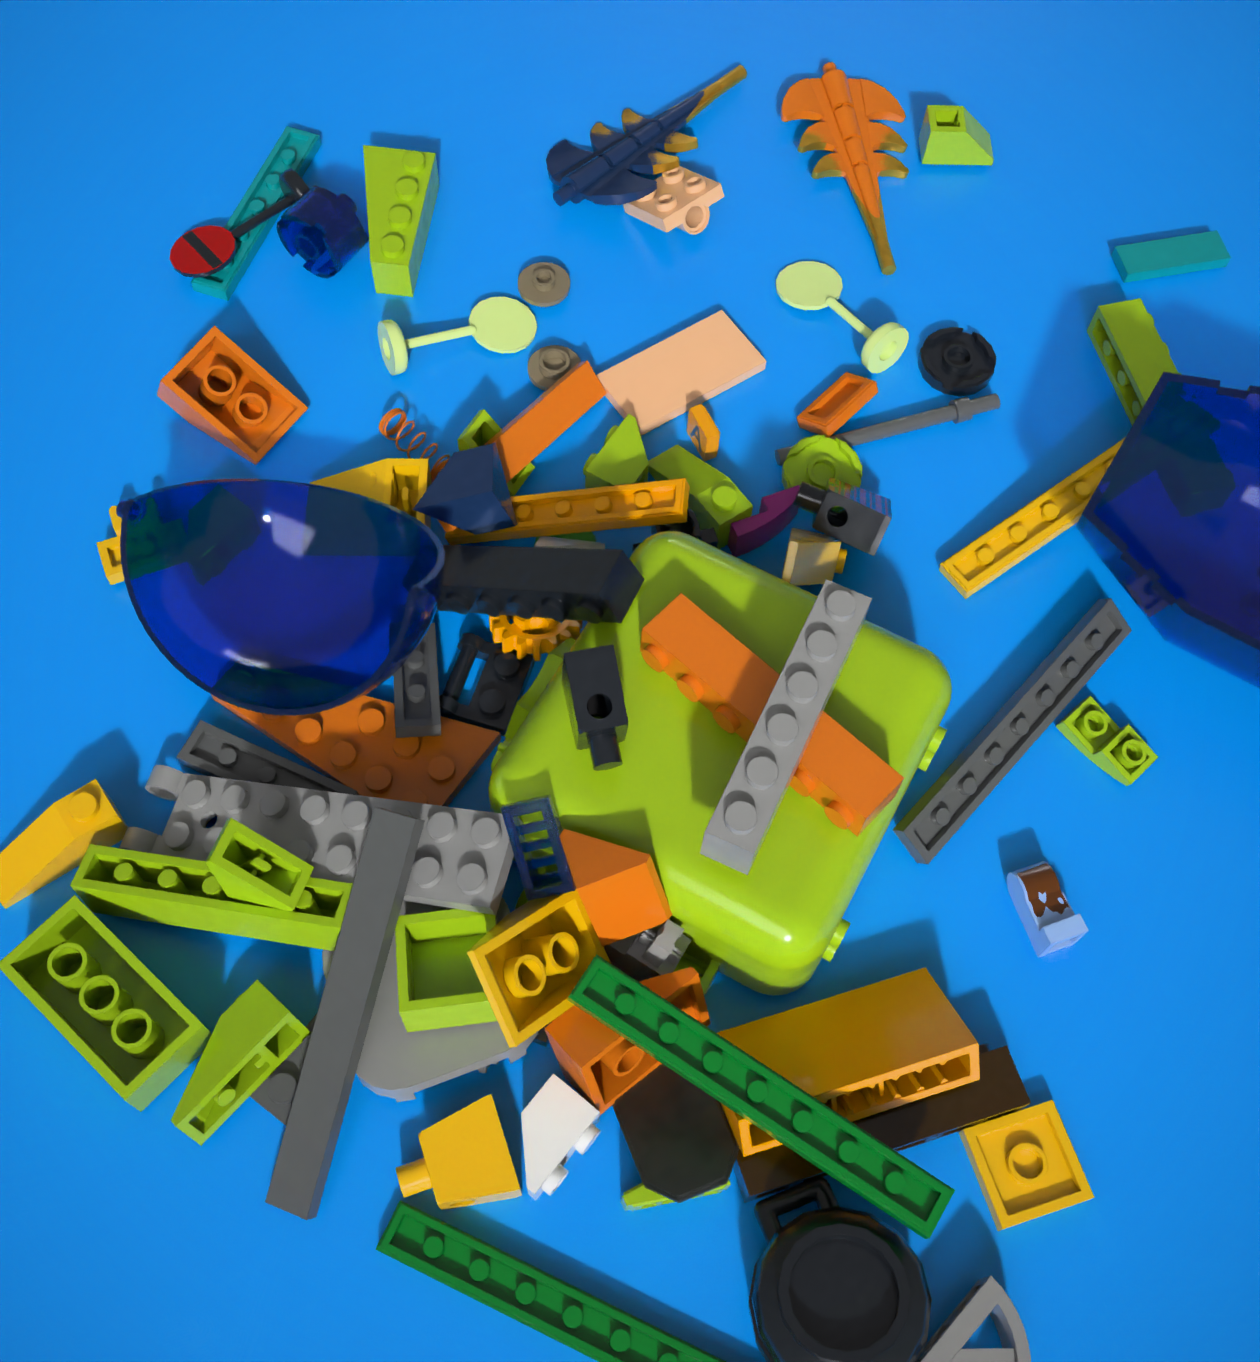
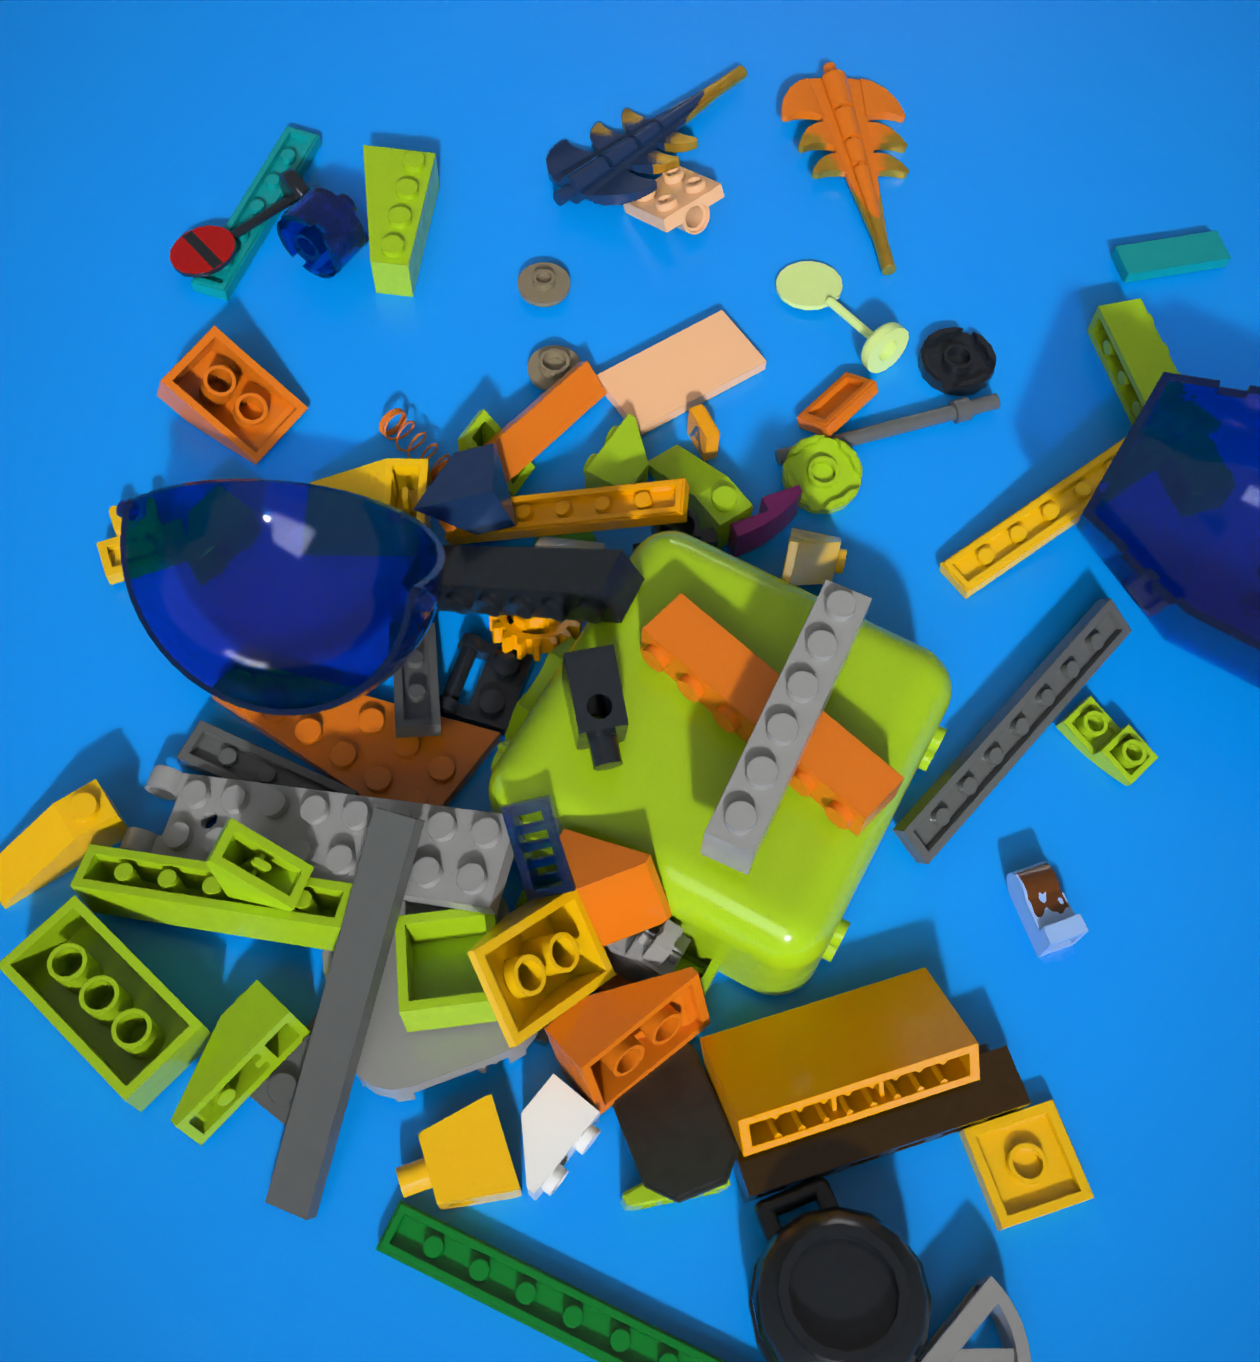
(495, 323): yellowish green piece -> none
(763, 1097): green tile -> none
(861, 521): black torso -> none
(953, 137): lime slope -> none

